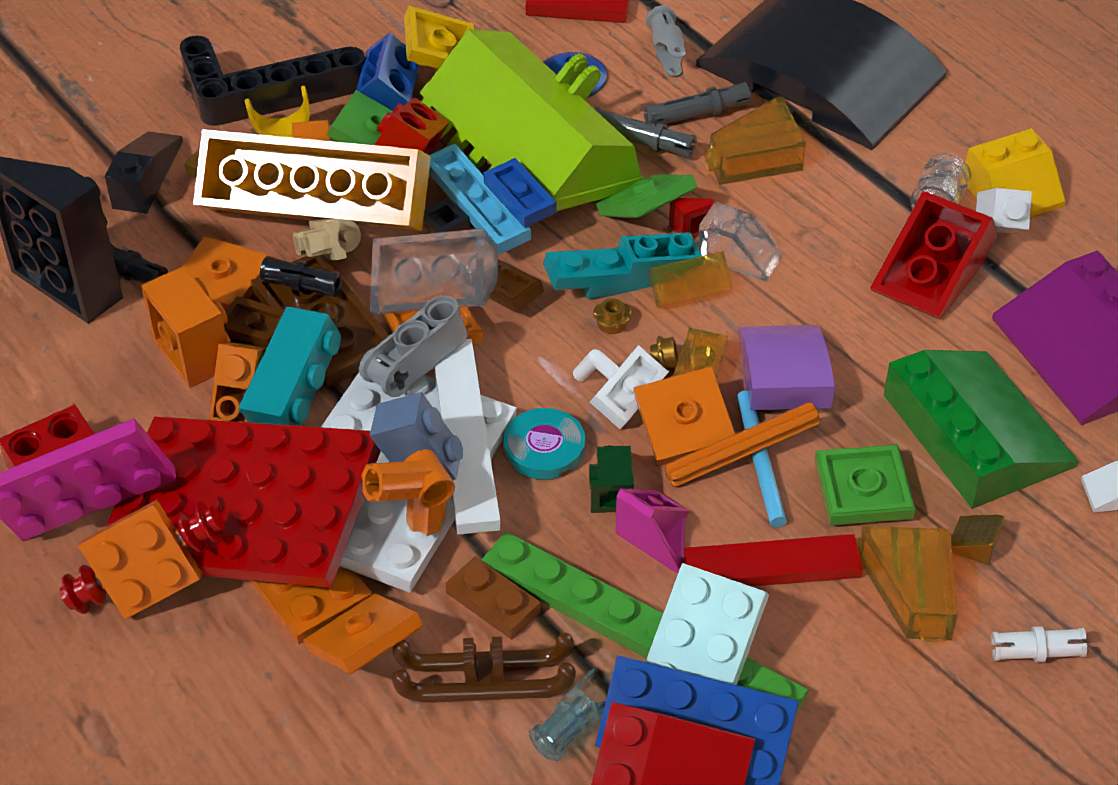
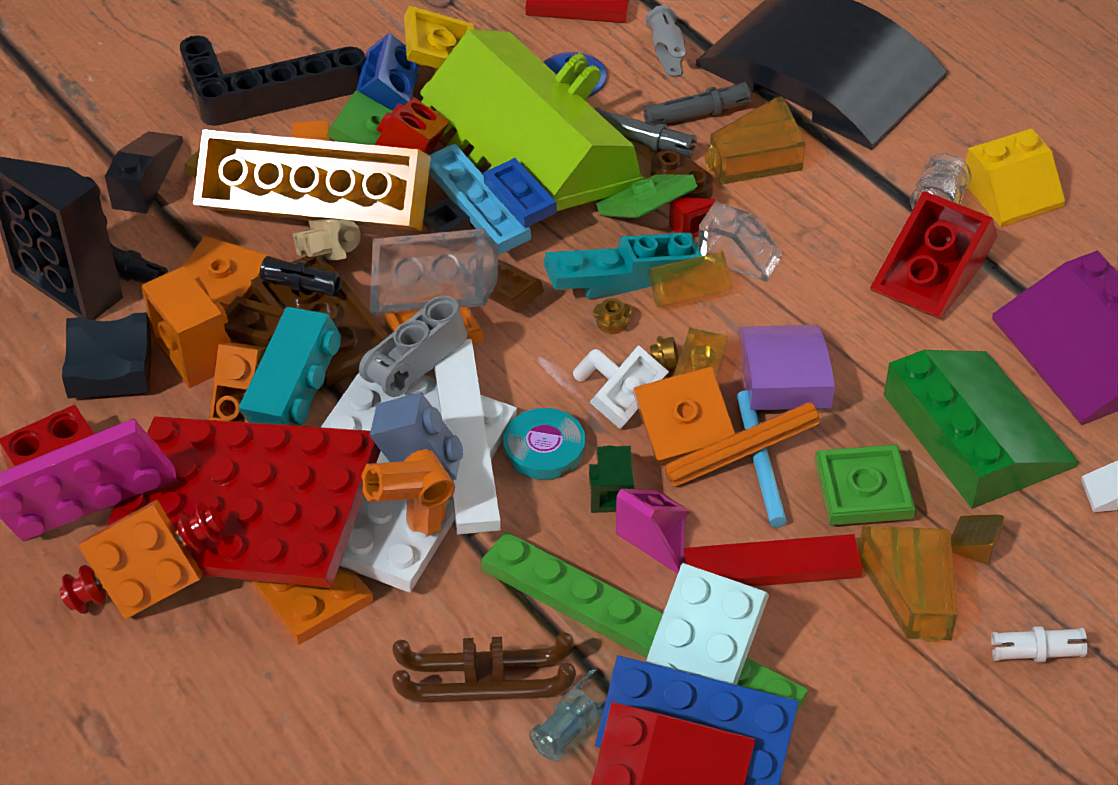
(107, 356): none -> black brick
(282, 126): yellow helmet -> none
(363, 633): orange plate -> none
(493, 597): dark orange plate -> none
(674, 163): none -> reddish brown plate
(1007, 207): white brick -> none

